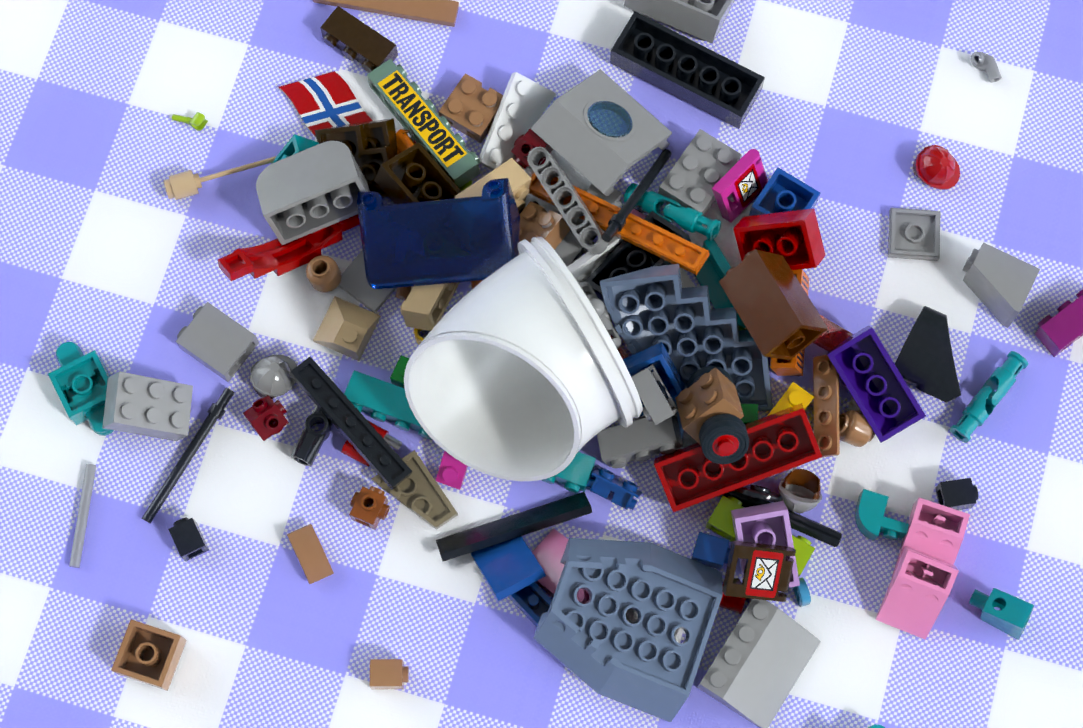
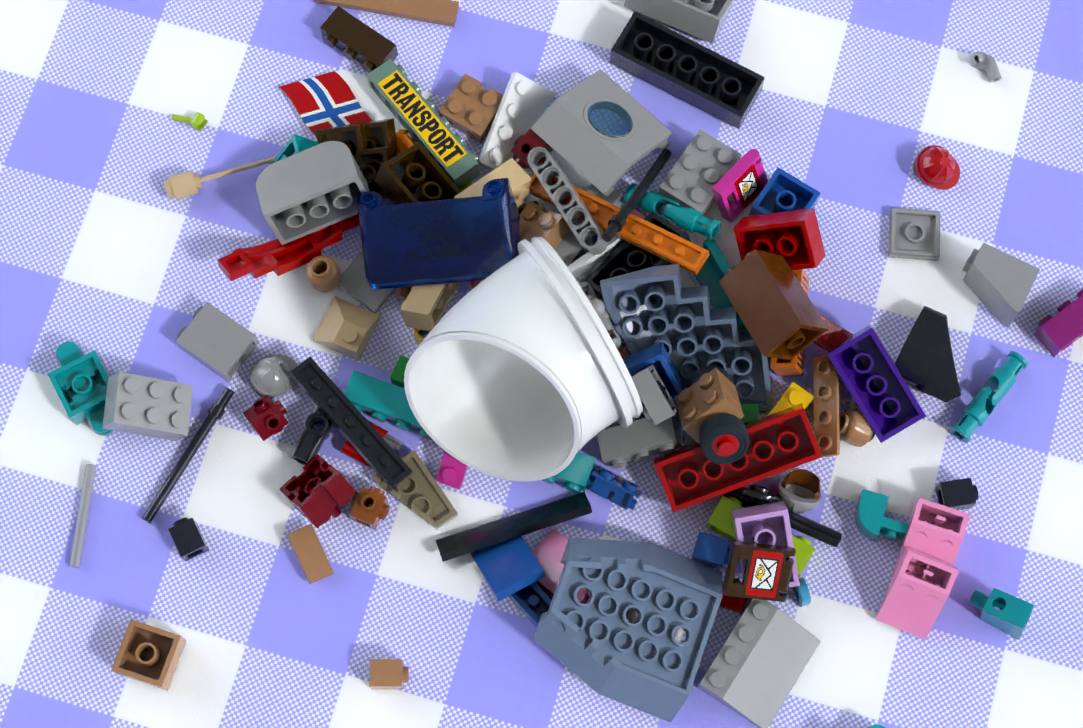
(318, 491): none -> dark red brick

